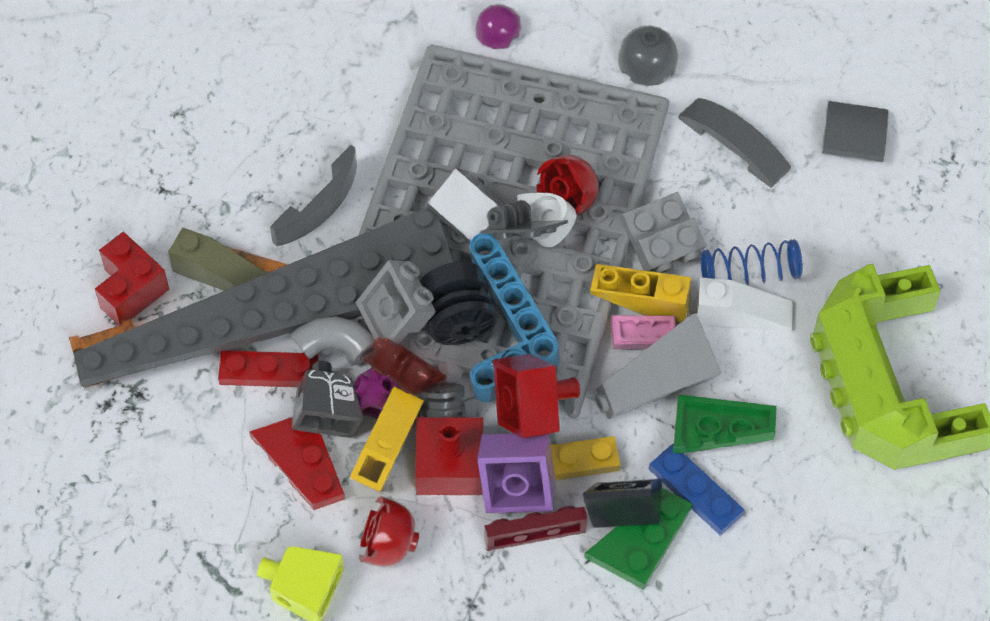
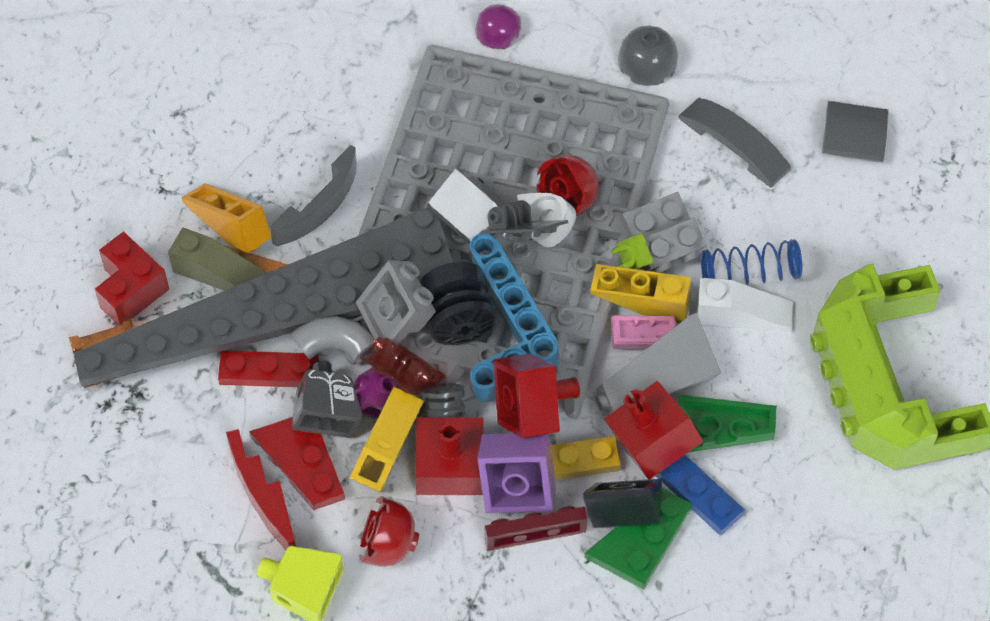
(230, 216): none -> light orange slope
(264, 497): none -> red slope
(633, 252): none -> lime tile
(653, 429): none -> red brick

